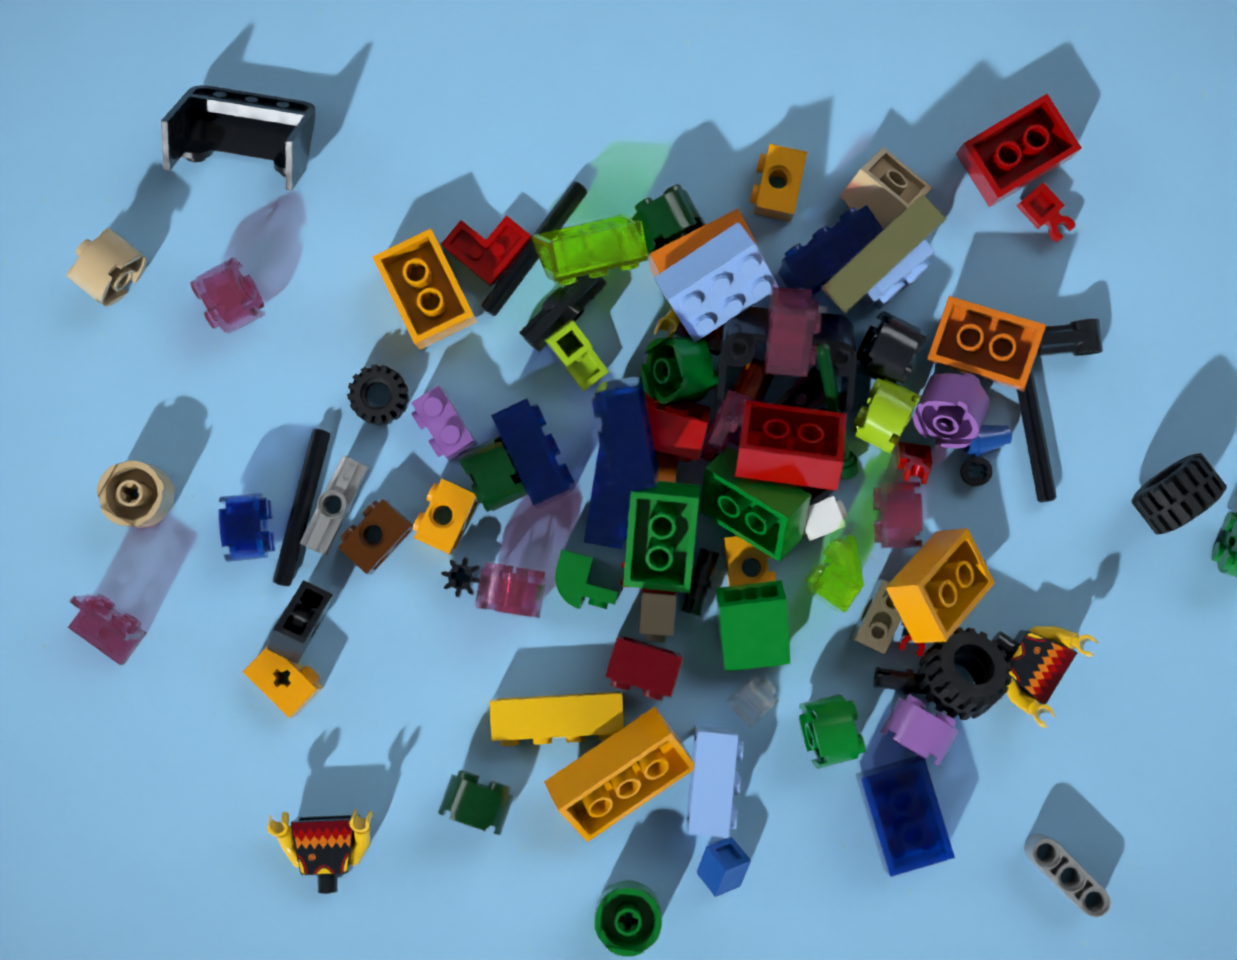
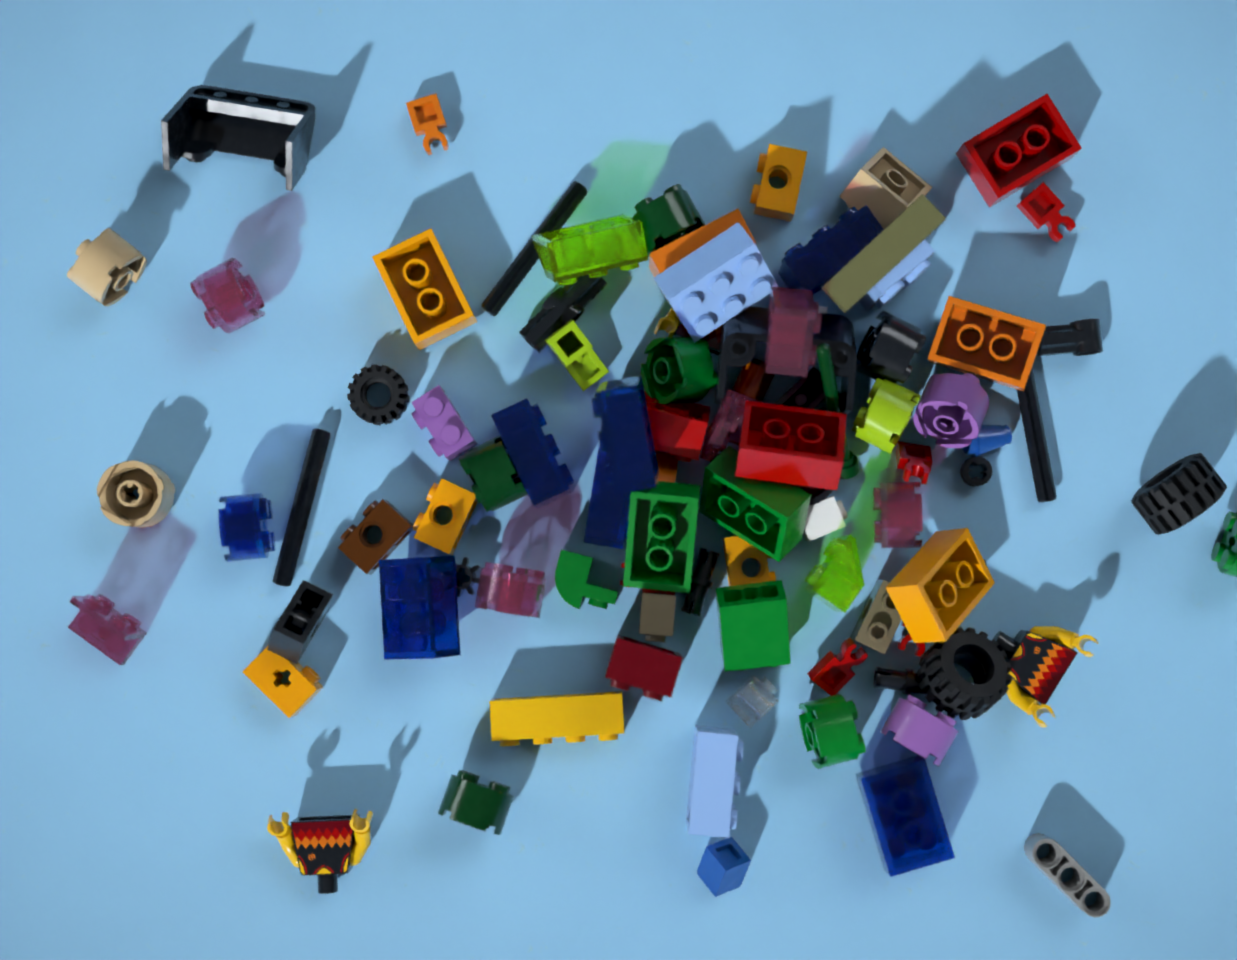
(325, 525): light grey piece -> none
(419, 607): none -> clear blue brick
(427, 120): none -> orange plate
(490, 256): red plate -> none
(620, 774): light orange brick -> none
(644, 927): green brick -> none
(835, 670): none -> red plate

